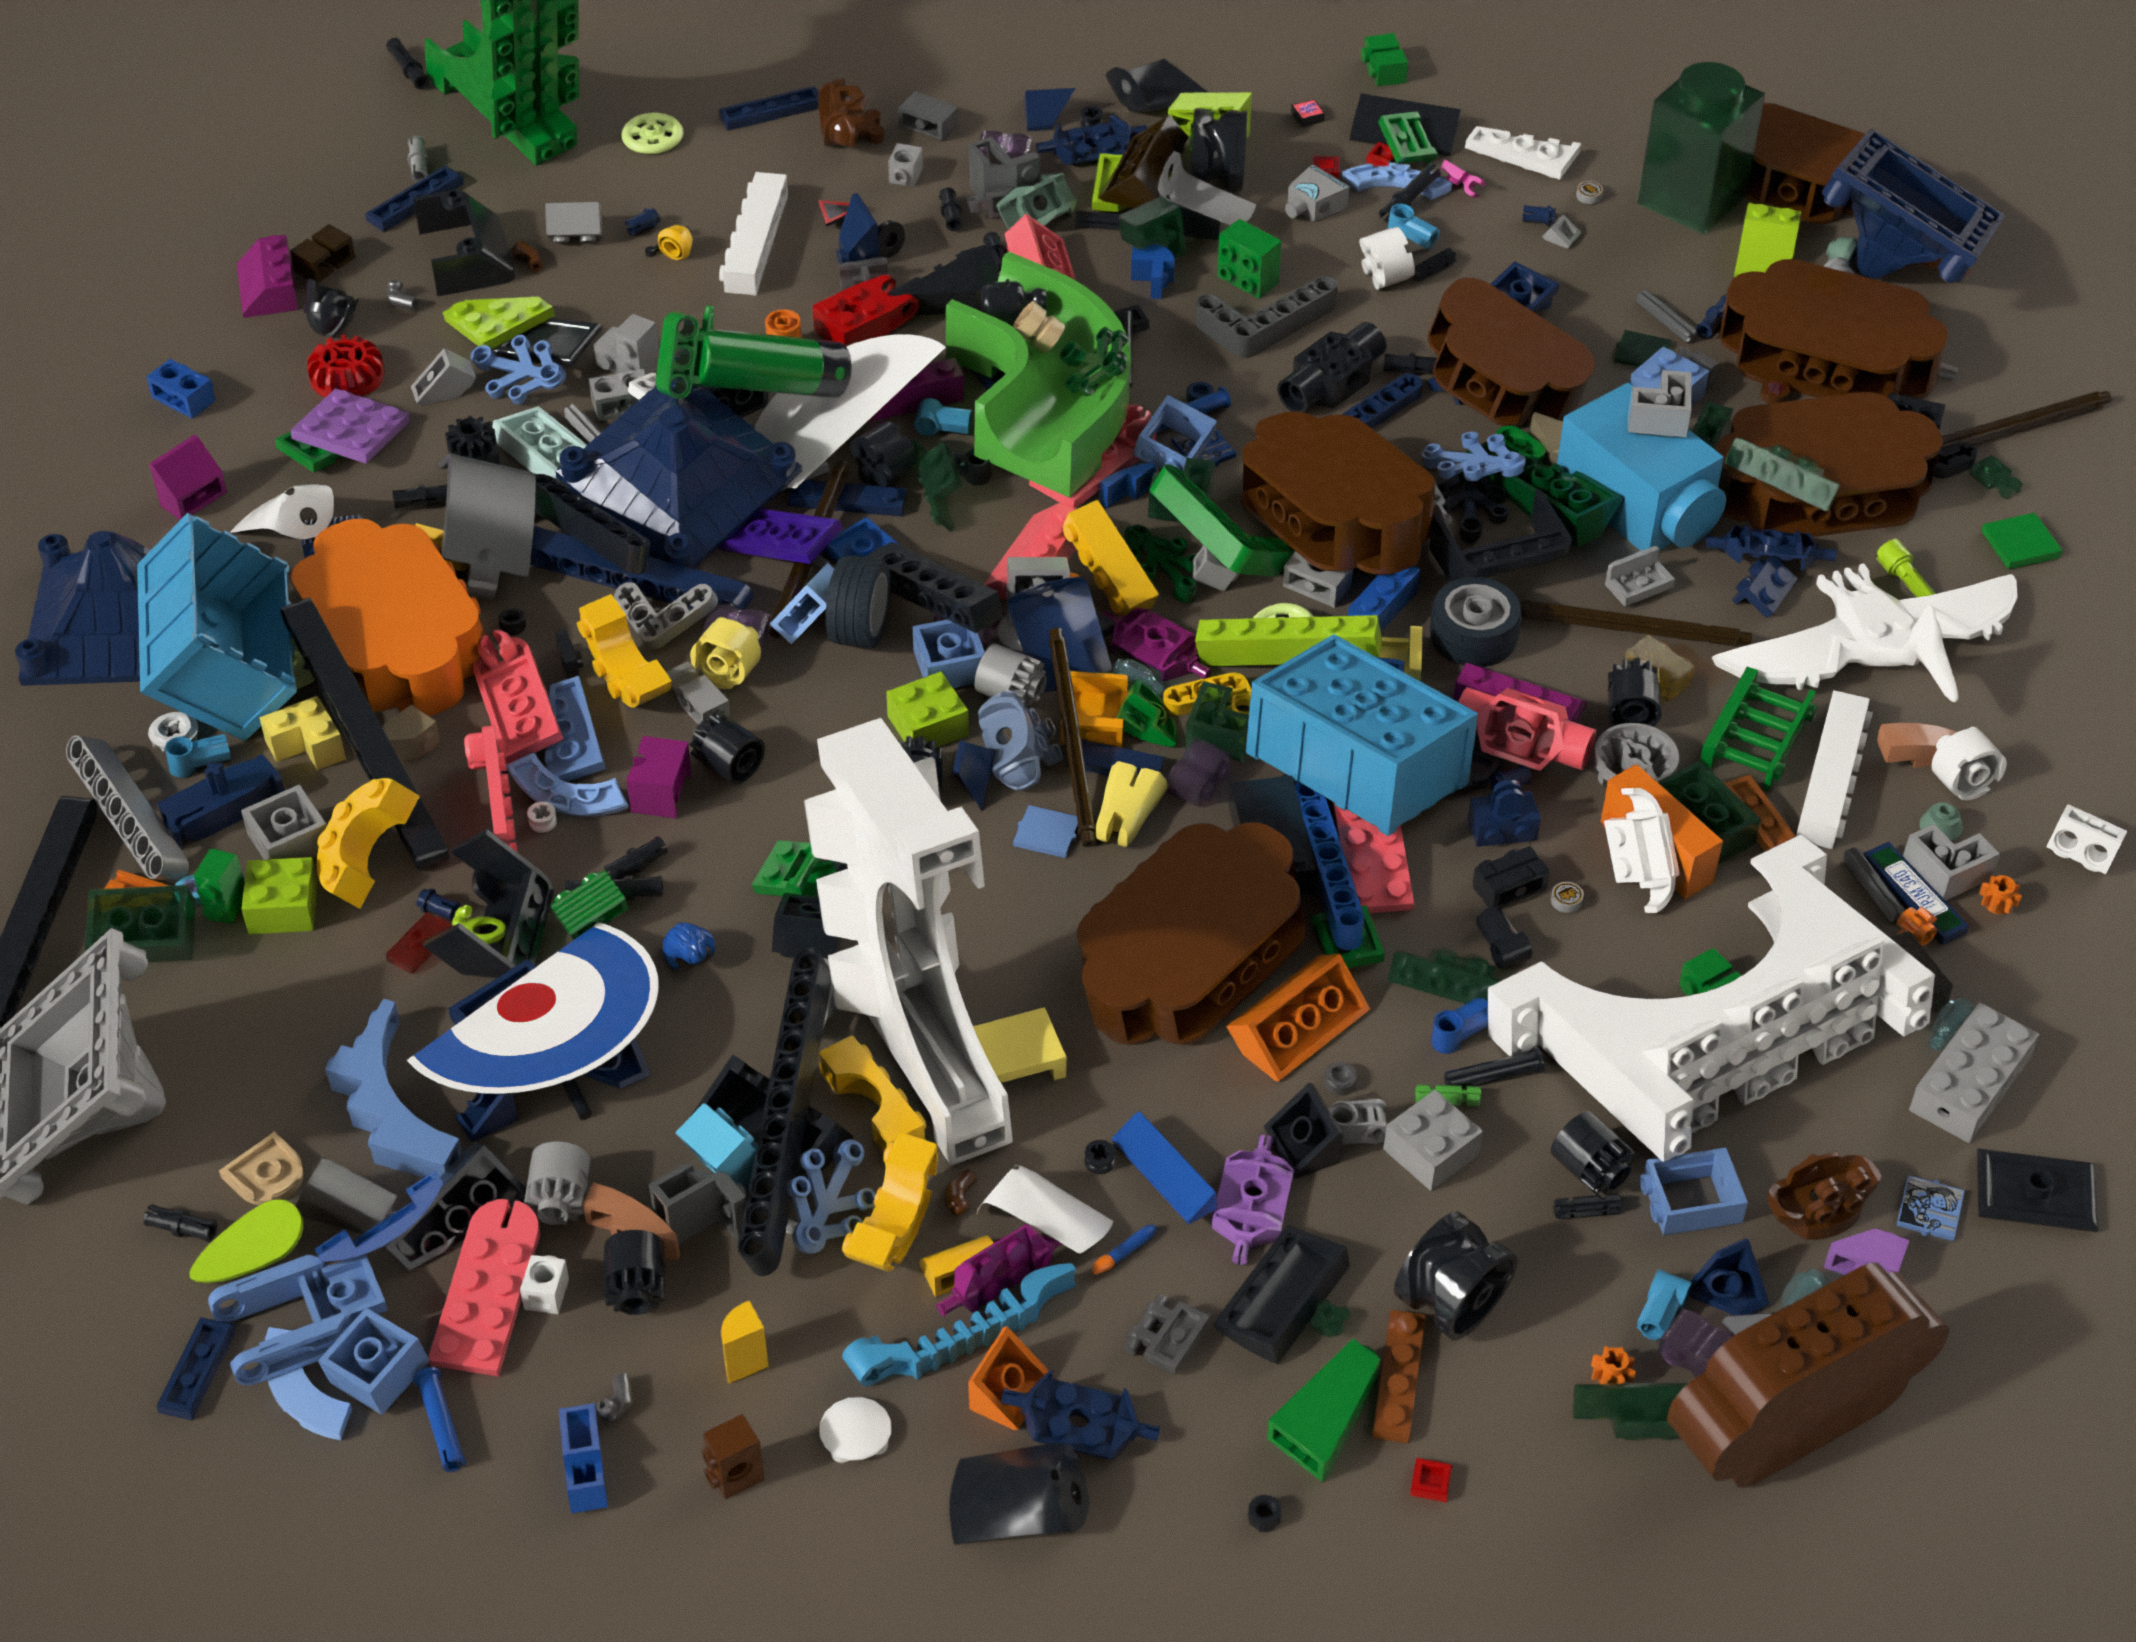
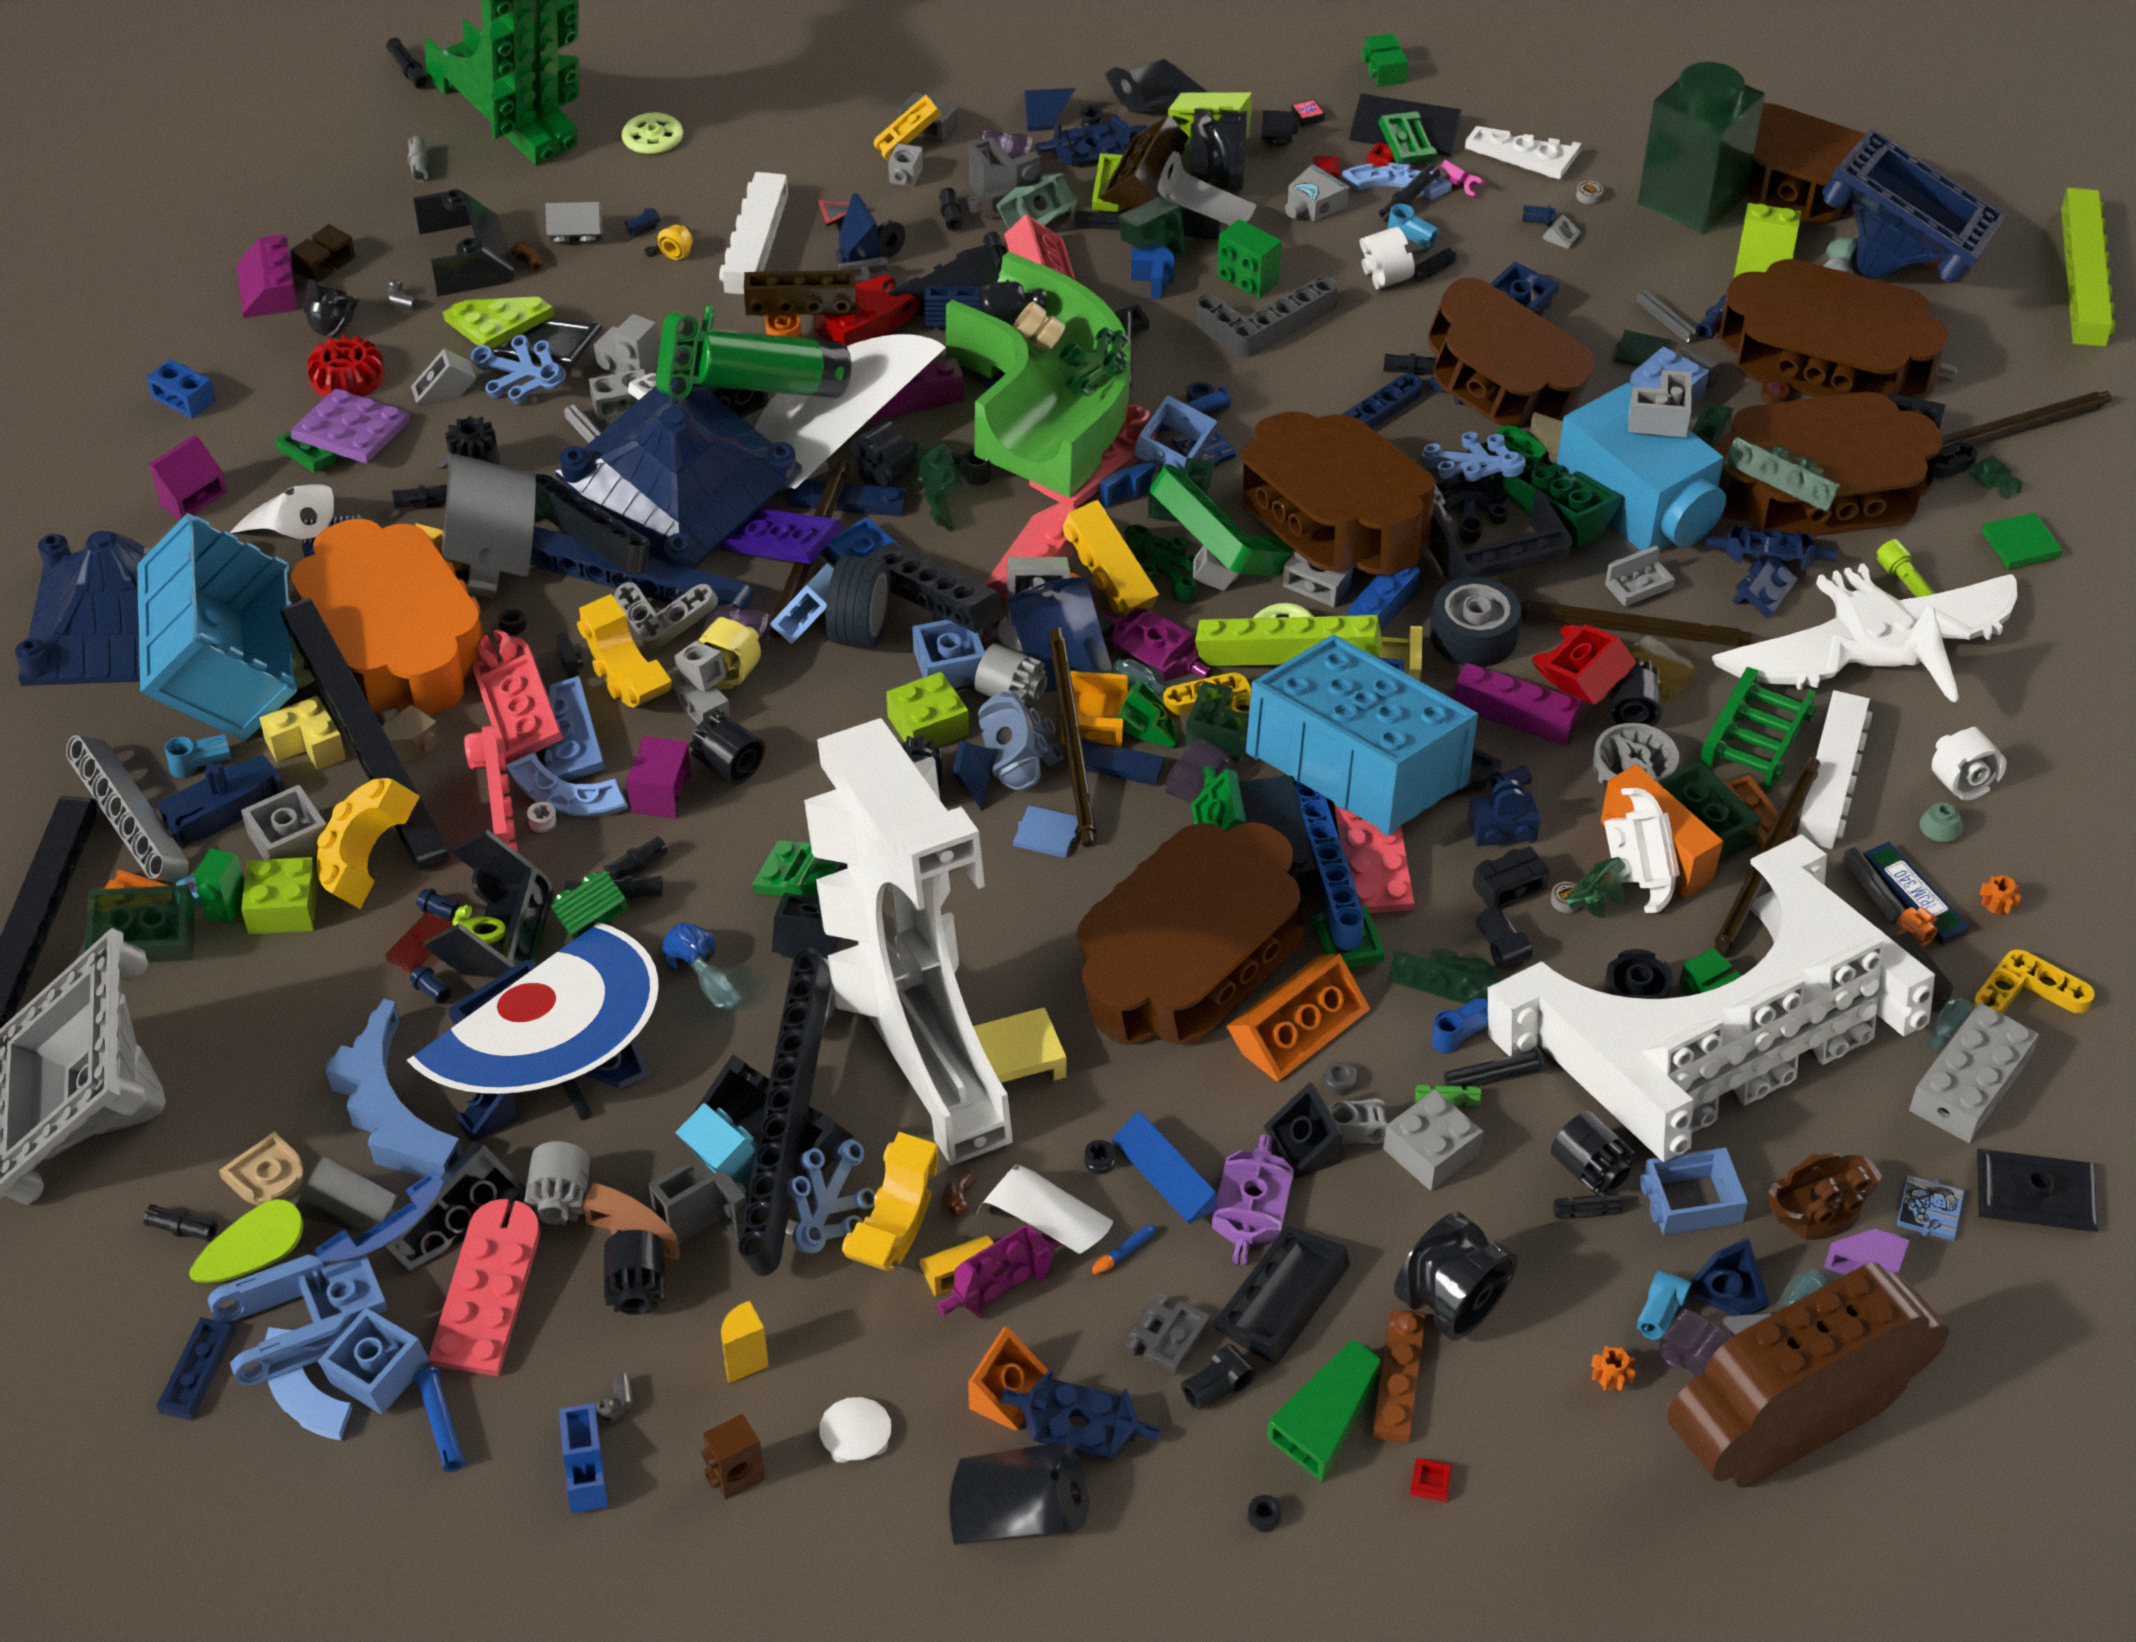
(170, 723): white gear -> none
(402, 205): dark blue tile -> none
(425, 980): none -> dark blue pin
(535, 440): light aqua slope -> none
(549, 1295): white brick -> none
(700, 666): none -> light grey brick
(716, 985): none -> clear light blue plant
(769, 108): dark blue tile -> none
(800, 292): none -> dark brown brick
(839, 117): reddish brown piece -> none
(851, 1069): yellow arch -> none
(874, 1360): dark azure piece -> none
(907, 126): none -> yellow plate
(934, 417): dark azure piece -> none
(938, 297): none -> dark blue brick
(1128, 801): light yellow piece -> none
(1219, 800): none -> green plate
(1225, 1372): none -> black piece
(1279, 126): none -> black brick
(1327, 1326): clear green plate -> none
(1332, 368): black brick -> none
(1528, 729): coral brick -> none
(1585, 663): none -> red brick
(1600, 879): none -> clear green tile
(1633, 1408): clear green bracket -> none
(1638, 975): none -> black brick
(1776, 836): none -> dark brown piece
(1910, 742): nougat slope -> none
(1948, 866): light grey brick -> none
(2022, 977): none -> yellow beam
(2087, 267): none -> lime brick
(2089, 832): white brick -> none

